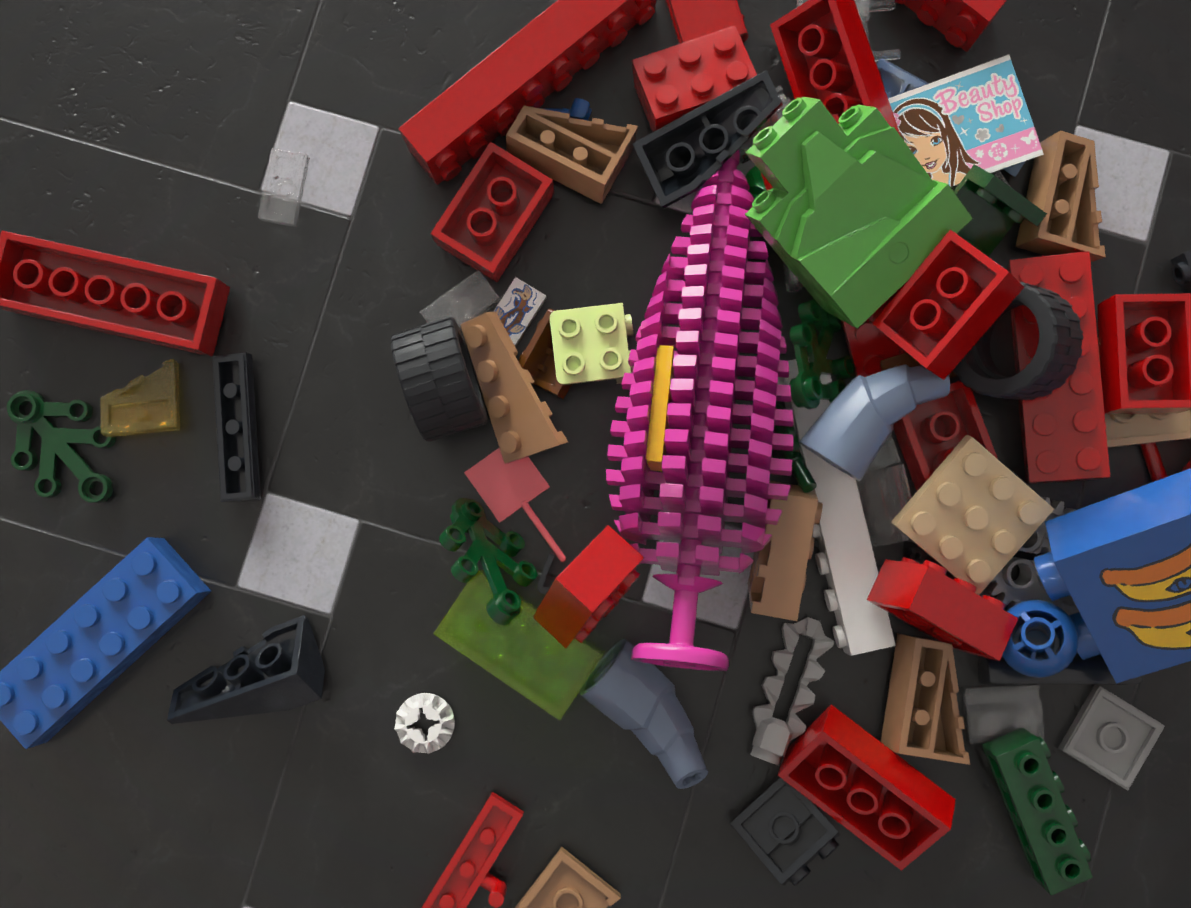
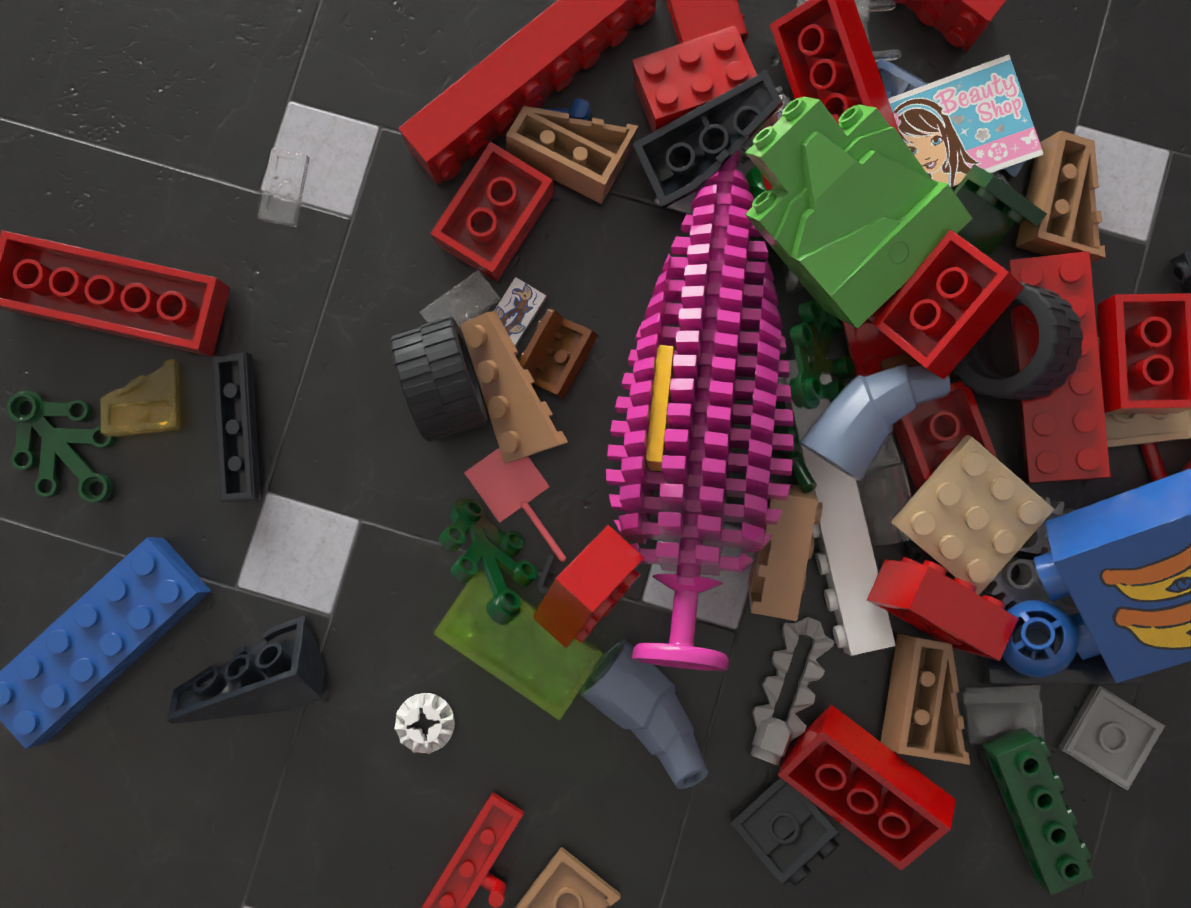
(591, 343): yellowish green bracket -> none

